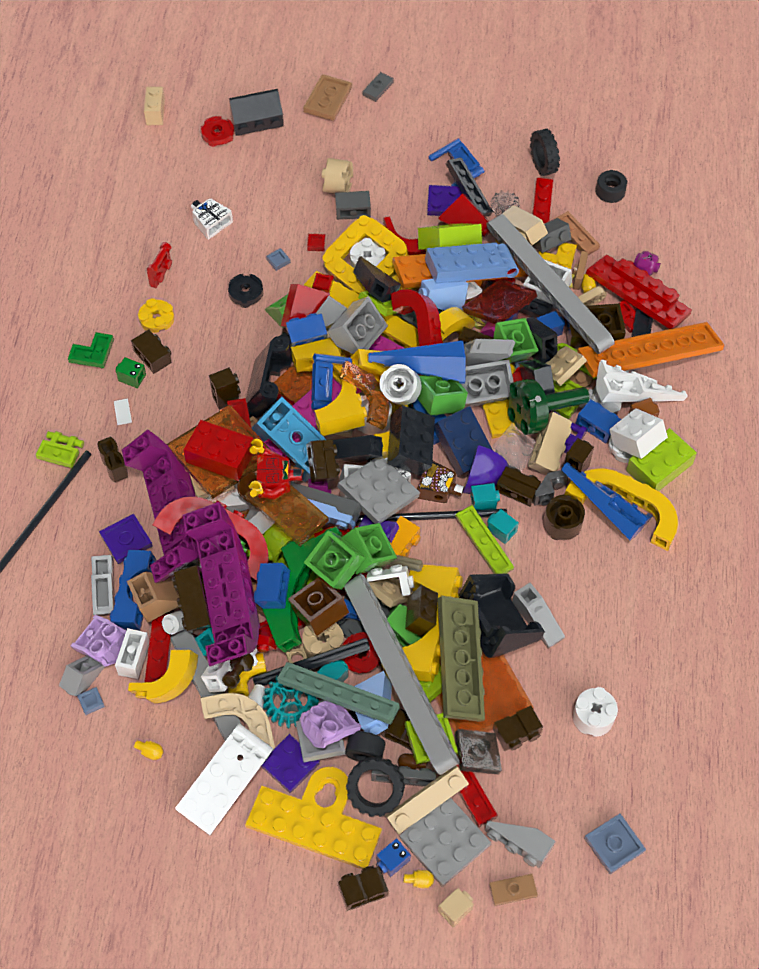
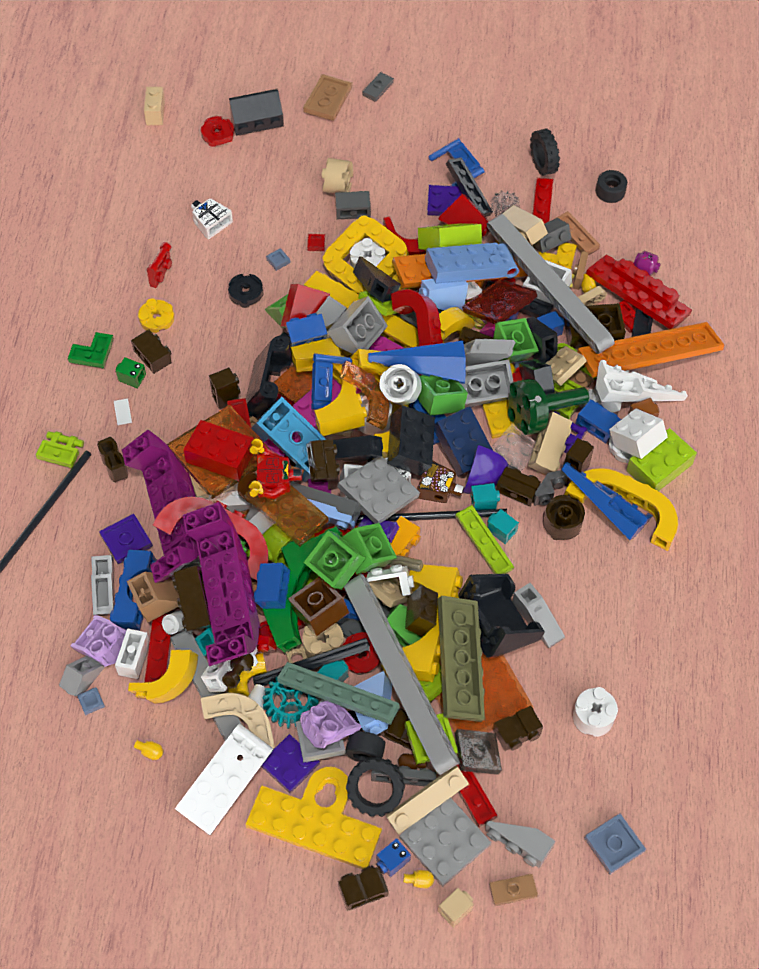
(323, 282): red tile -> none

